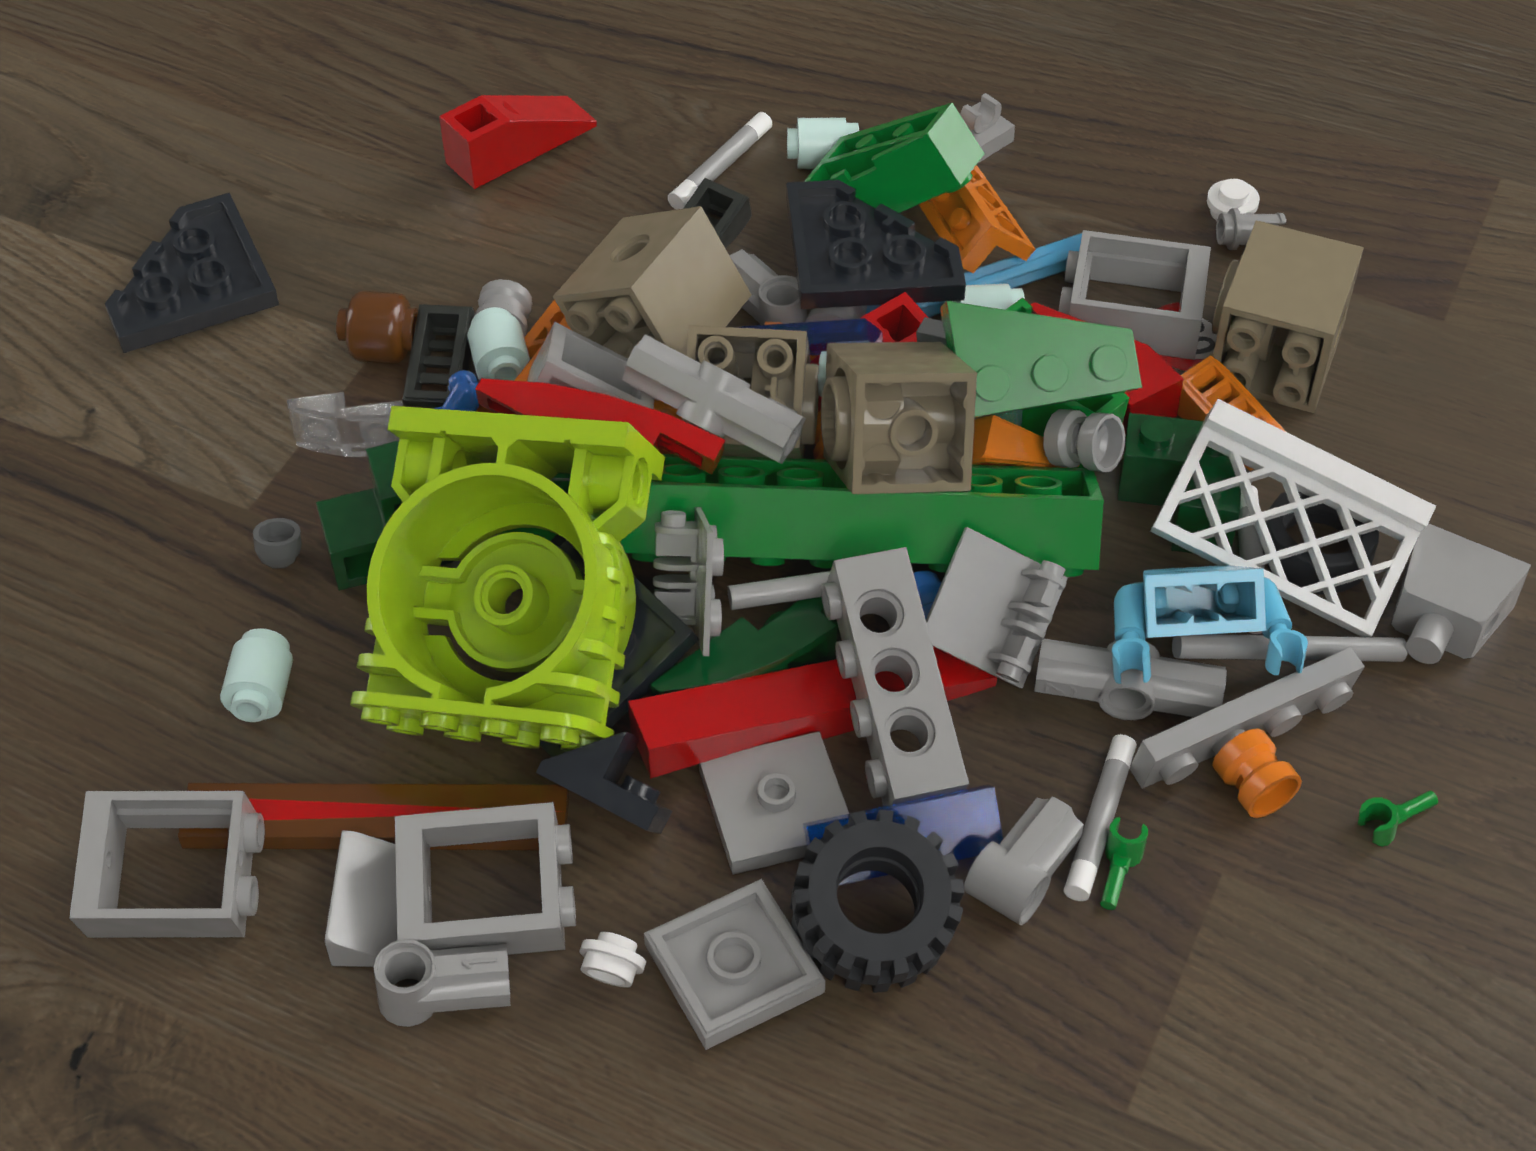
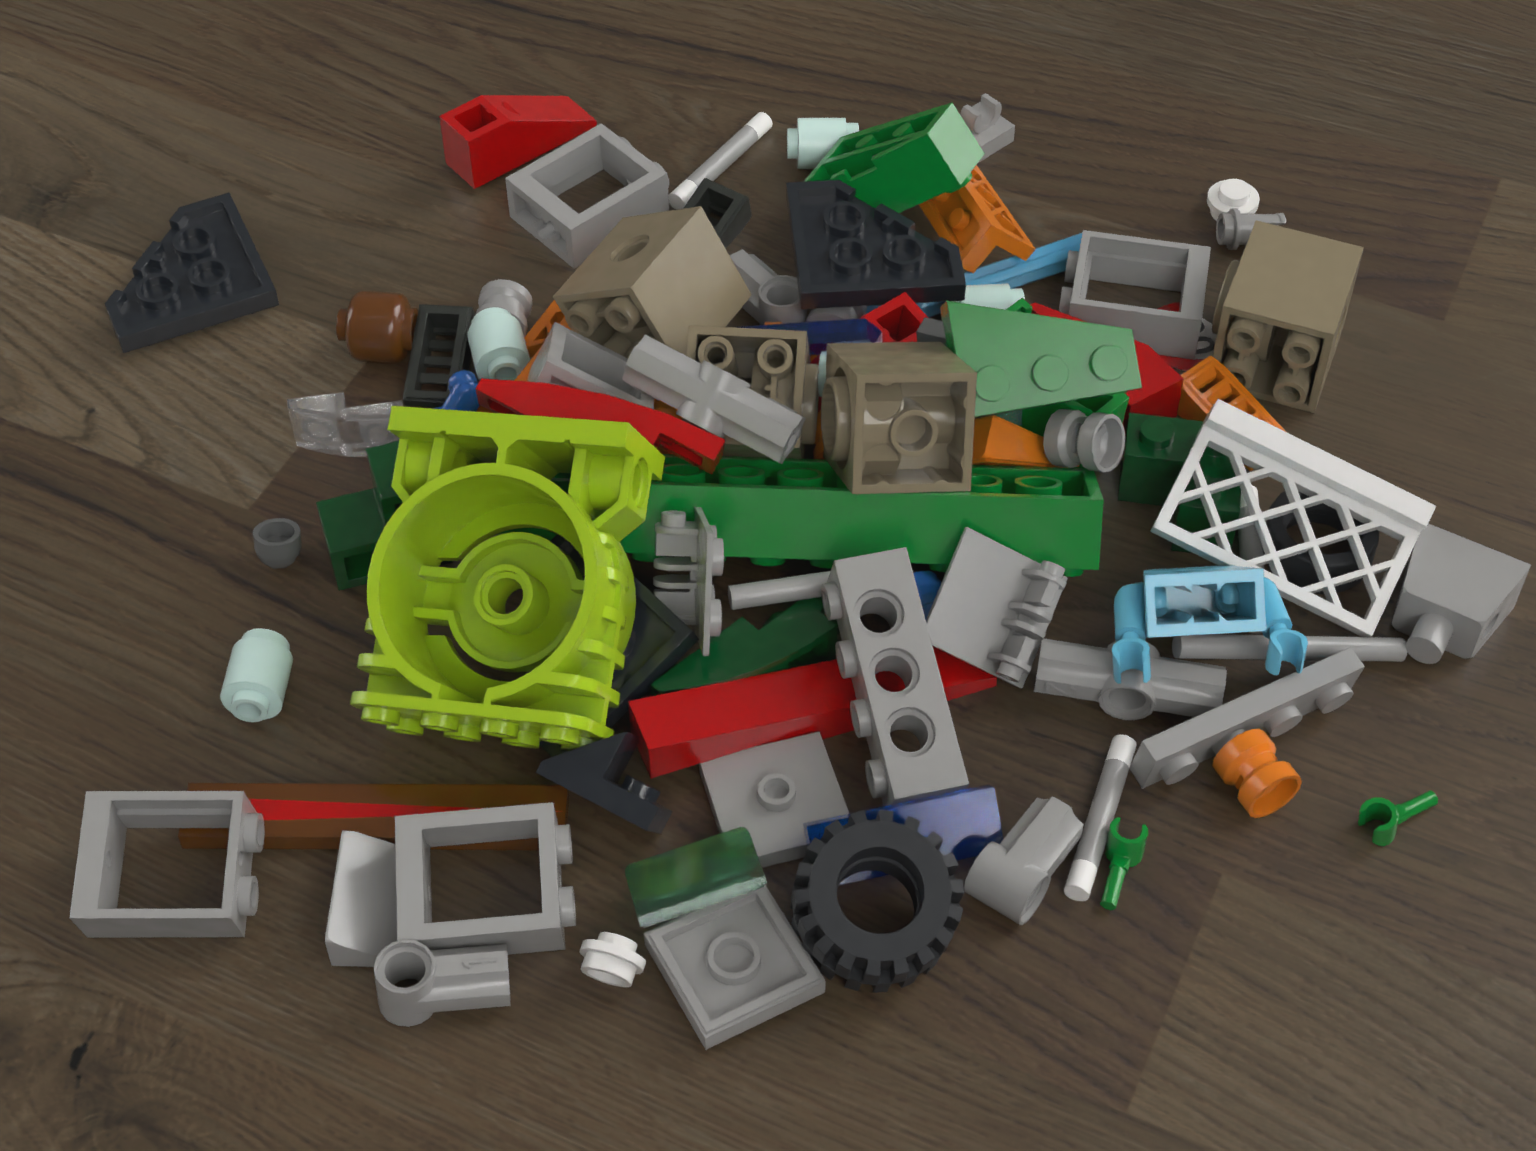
(571, 235): none -> light grey window
(694, 876): none -> clear green slope

